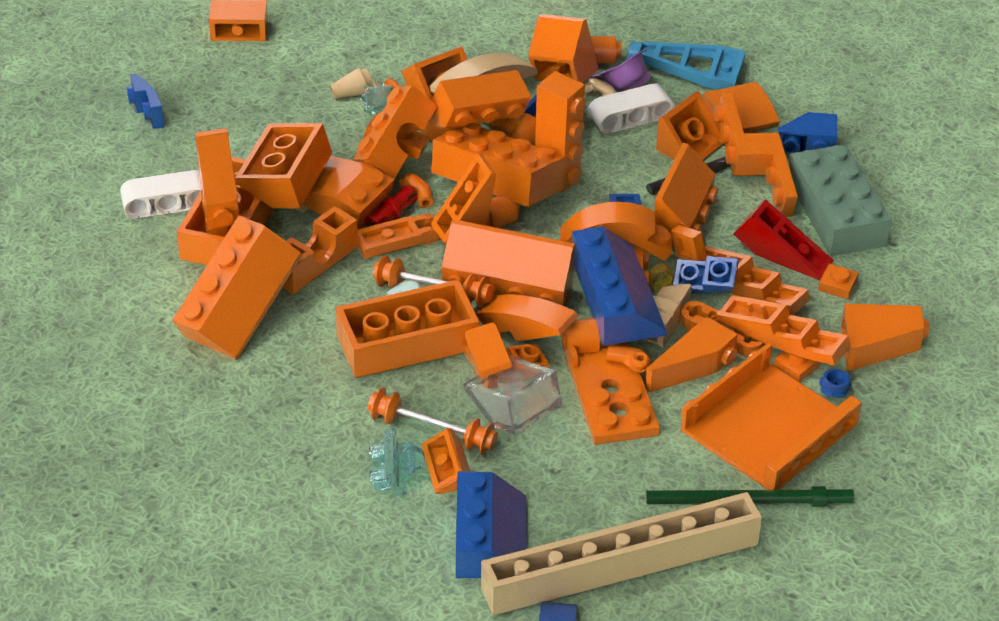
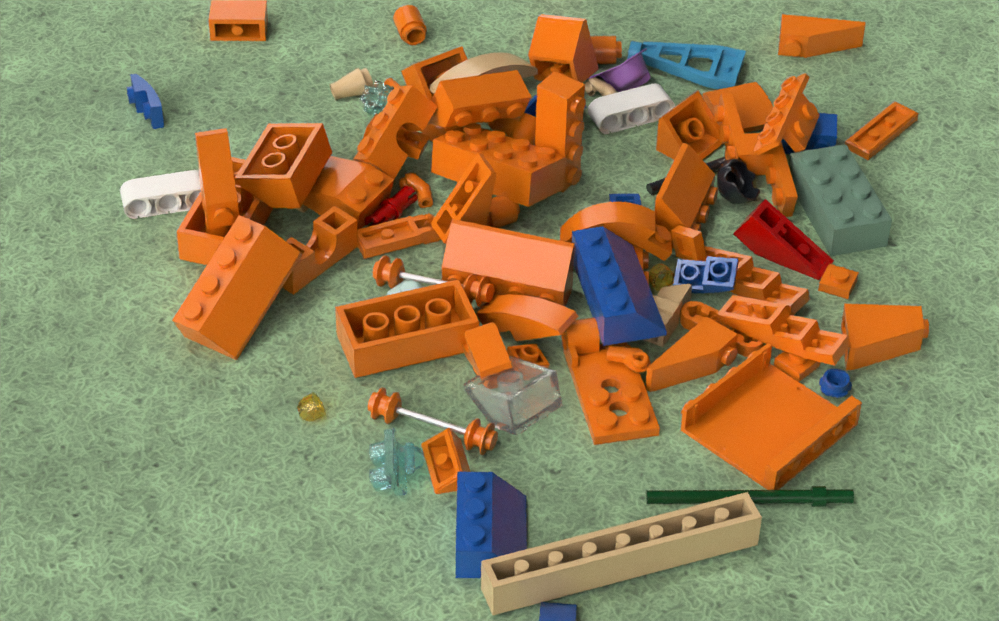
(311, 407): none -> clear yellow hinge
(410, 24): none -> orange brick
(736, 182): none -> black hair
(790, 119): none -> orange bracket
(817, 36): none -> orange slope
(881, 130): none -> orange tile

